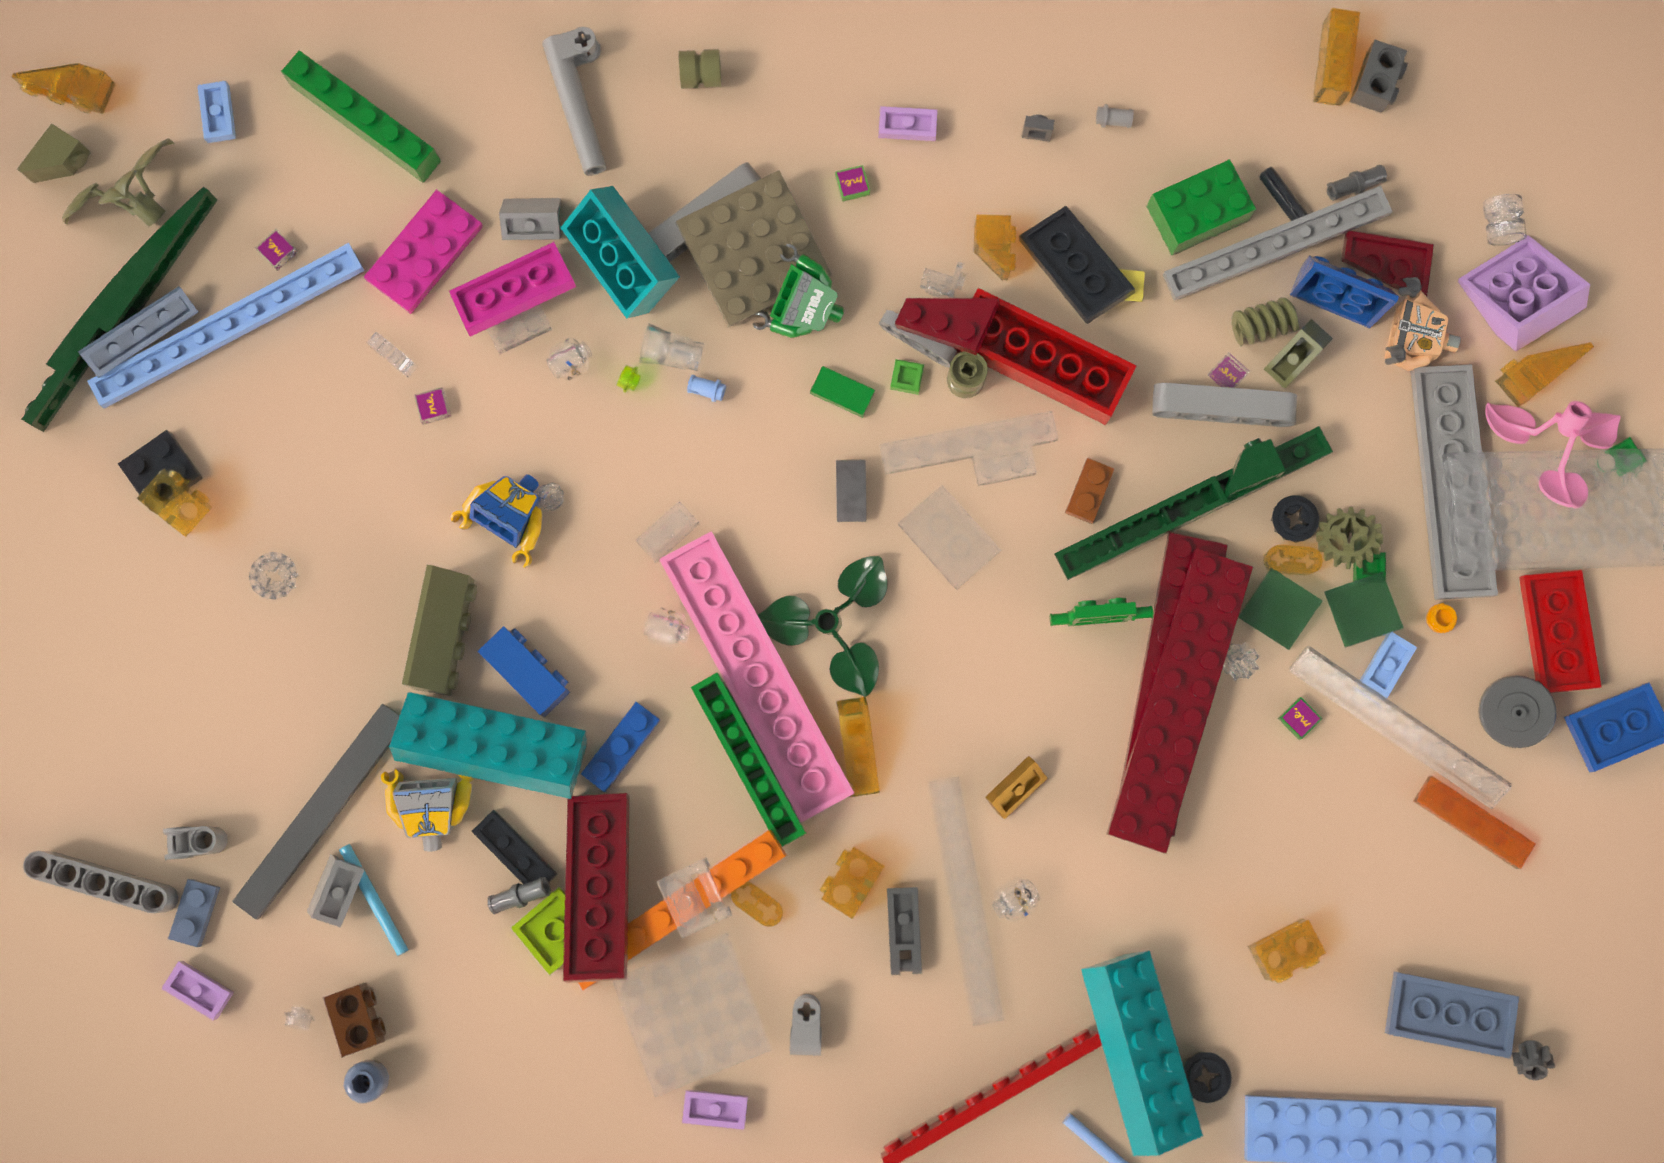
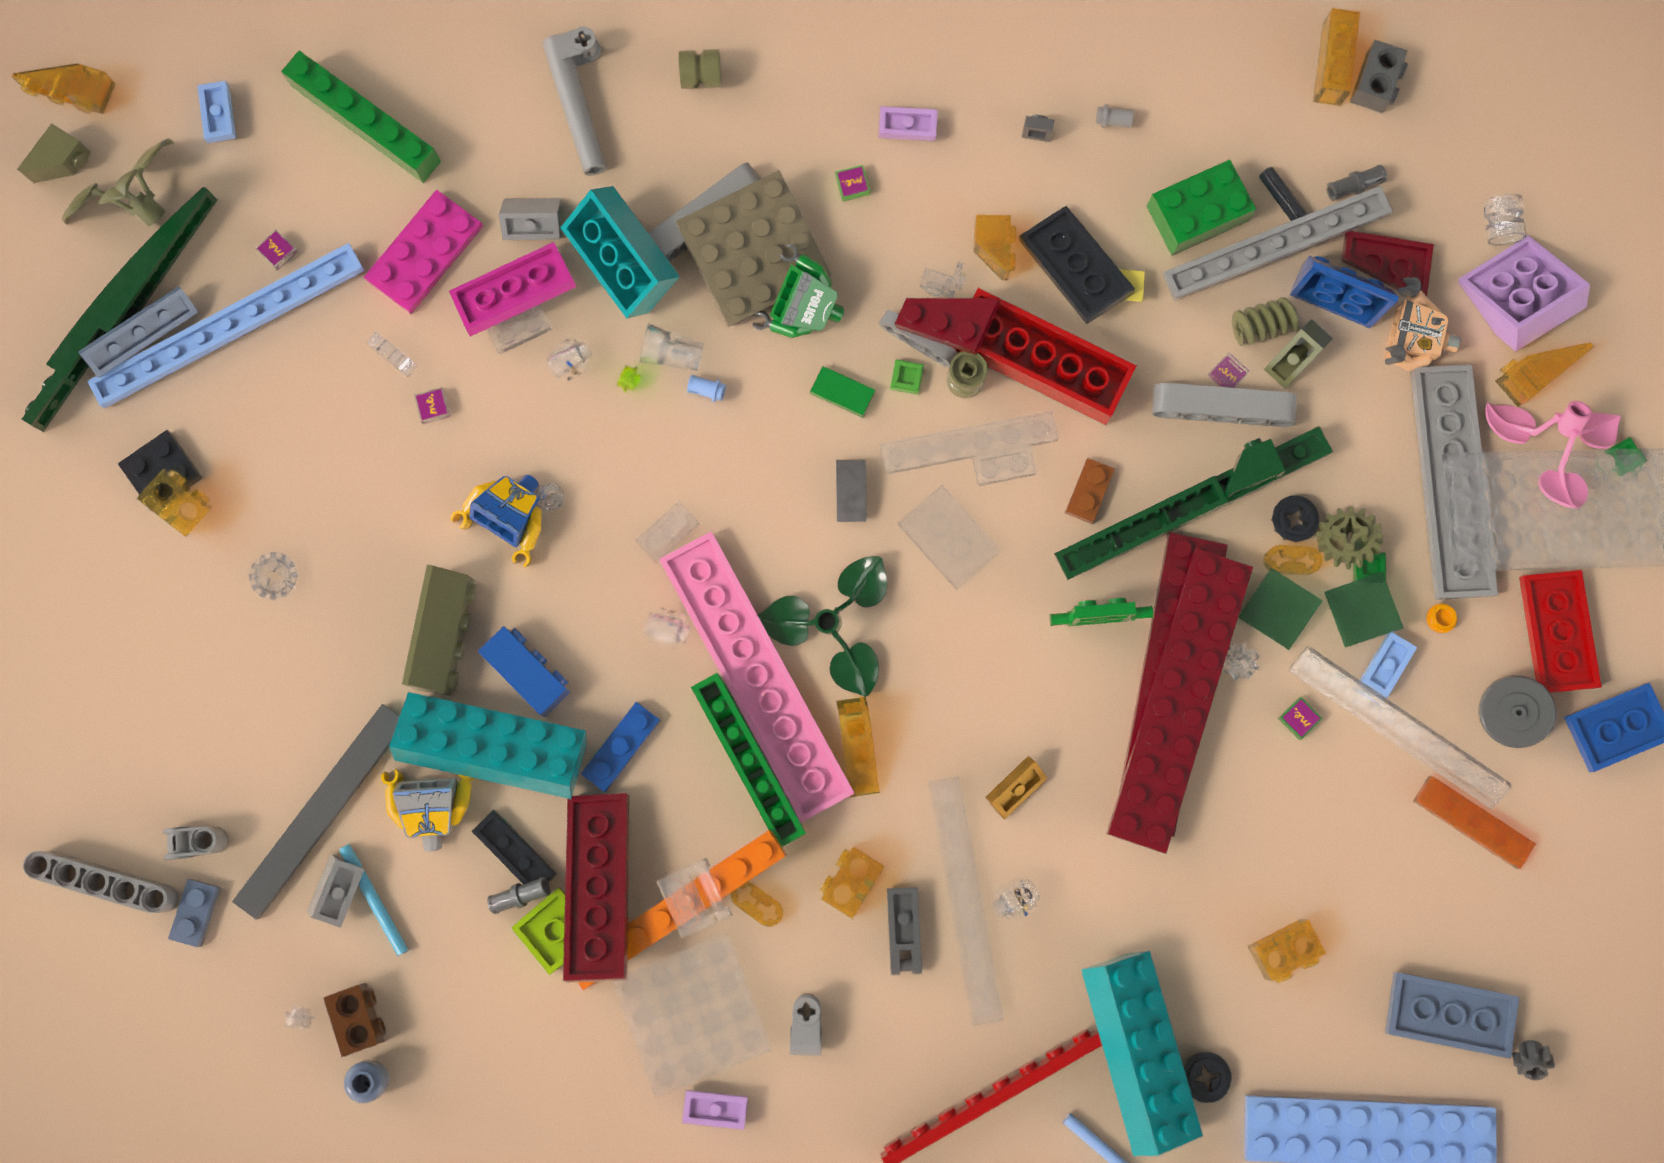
(197, 990): lavender plate -> none

